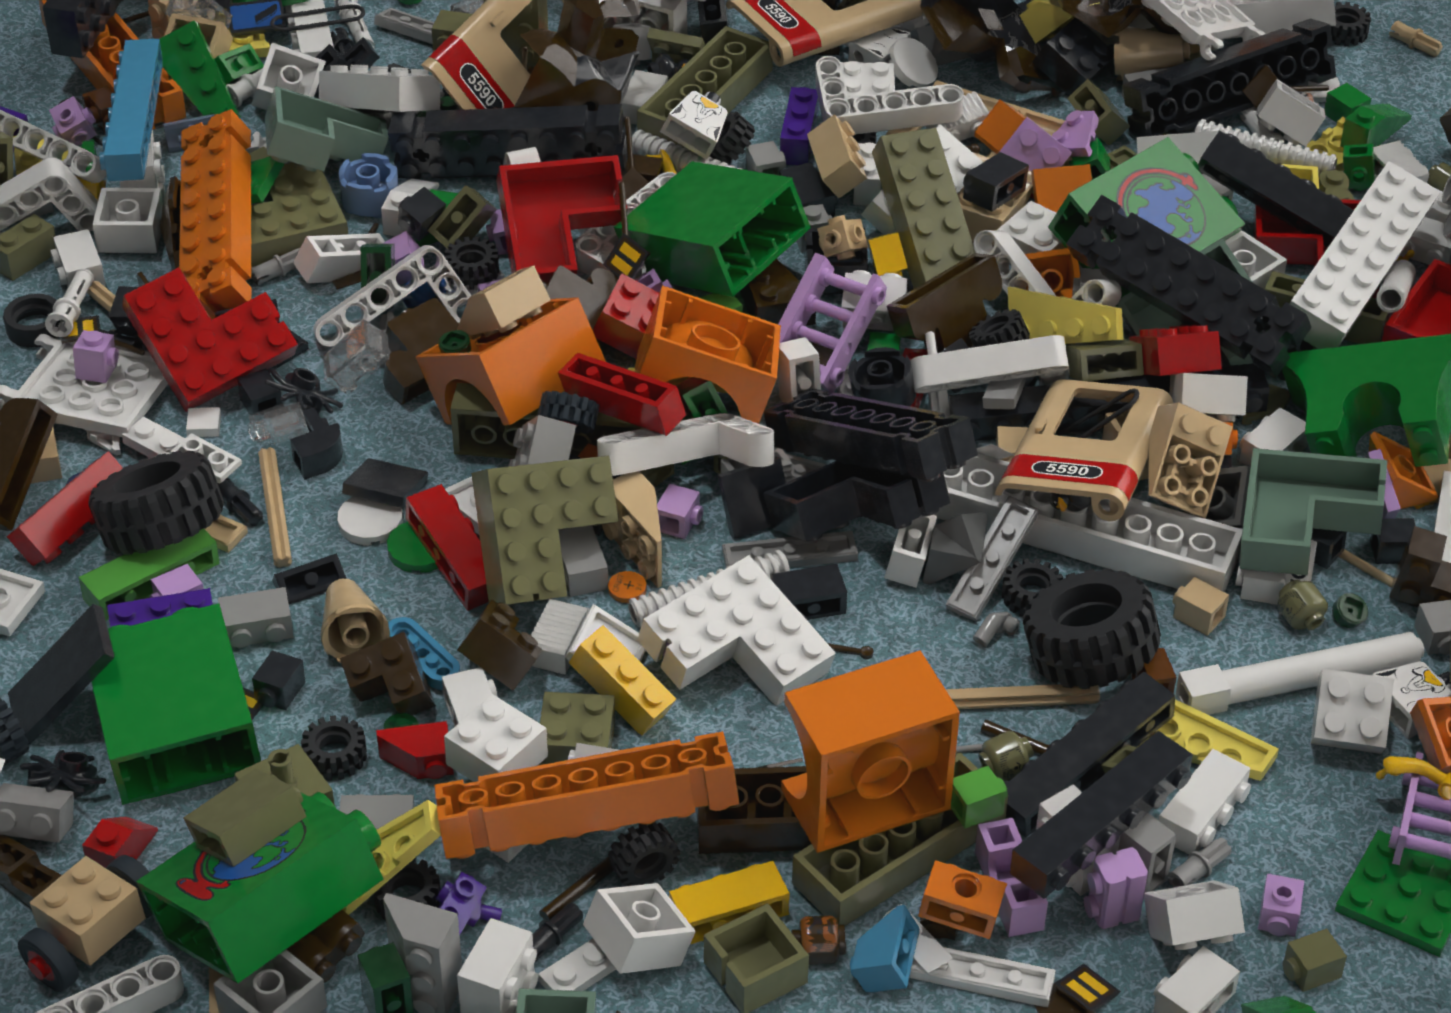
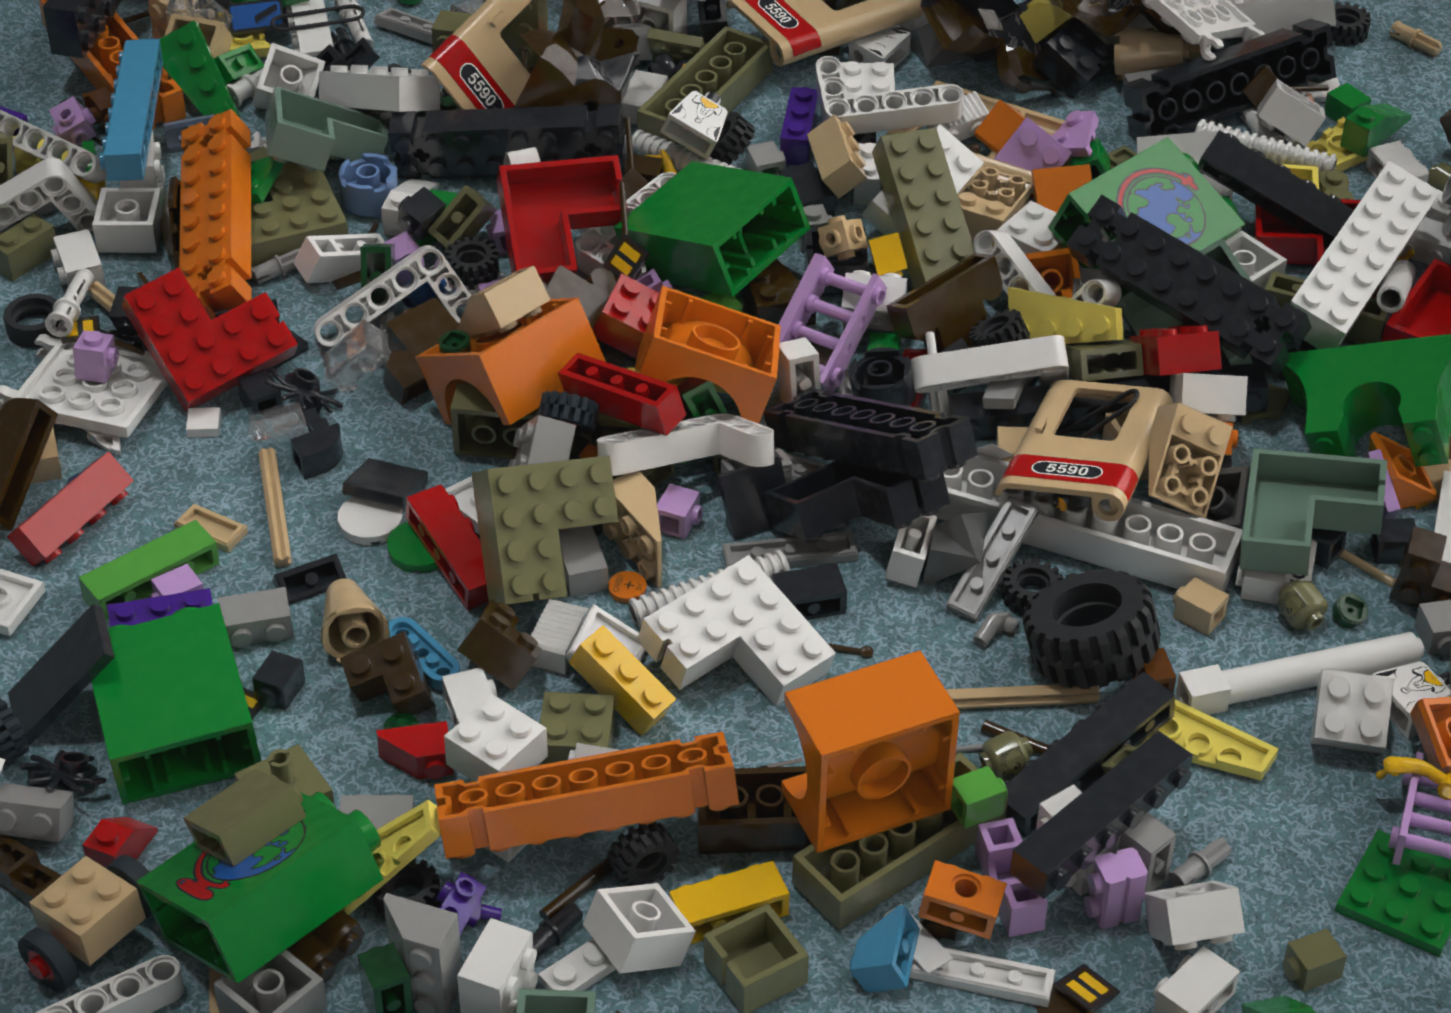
(155, 439): white slope -> none
(156, 502): black tyre -> none
(239, 502): black axle -> none
(330, 733): black tyre -> none
(821, 938): dark brown head -> none
(913, 63): white tile -> none
(995, 181): black brick -> none
(1091, 98): olive brick -> none
(1206, 801): white brick -> none
(1275, 432): white brick -> none
(1281, 905): lavender brick -> none
(1359, 166): green brick -> none

